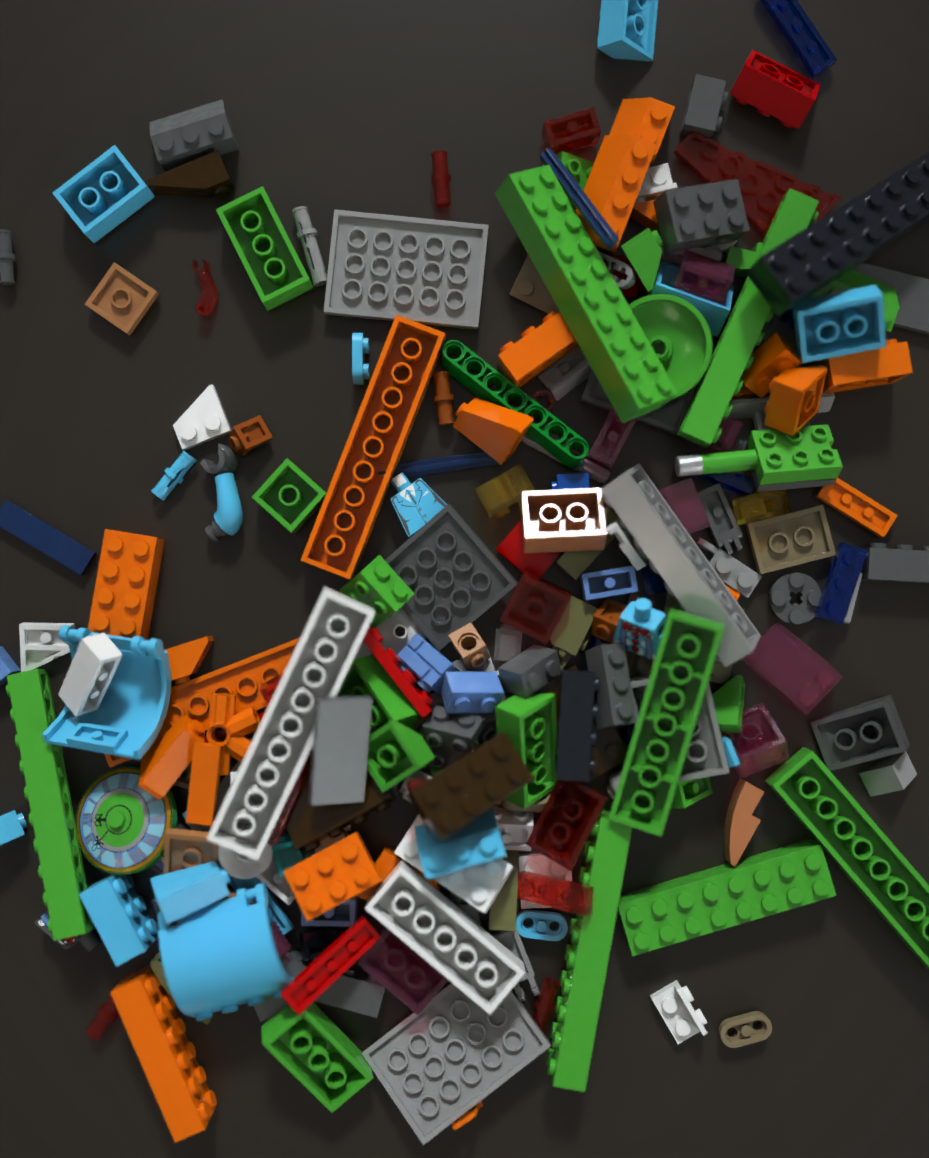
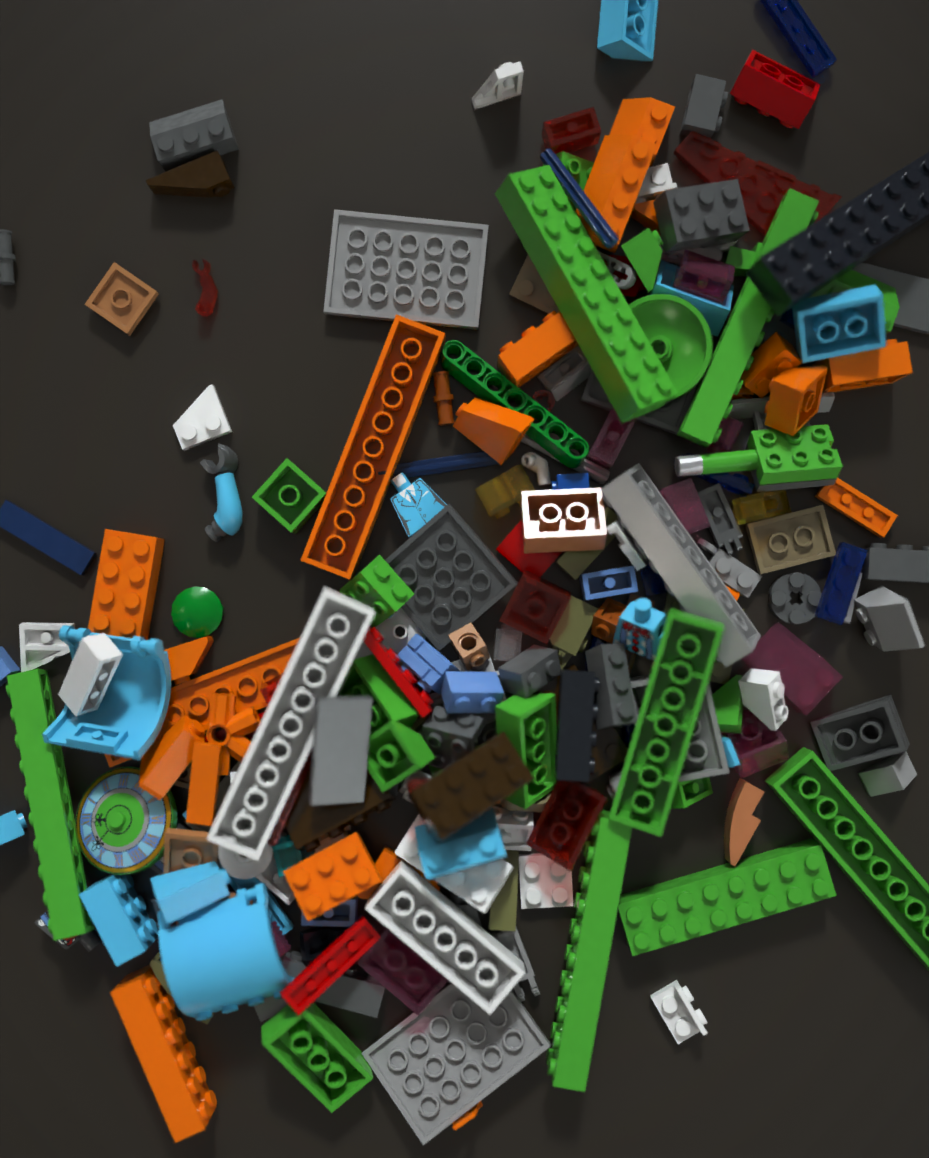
(103, 194): medium azure brick -> none
(106, 1014): clear red pin -> none
(173, 475): medium azure pin -> none
(197, 612): none -> green dish
(249, 435): dark orange bracket -> none
(264, 248): bright green brick -> none
(307, 236): light grey pin -> none
(360, 347): medium azure plate -> none
(441, 178): clear red pin -> none
(500, 85): none -> white wing
(539, 465): none -> white arm
(540, 927): medium azure plate -> none
(544, 1004): clear red pin -> none
(555, 893): clear red plate -> none
(744, 1030): dark tan plate -> none
(764, 696): none -> white slope
(888, 620): none -> light grey slope

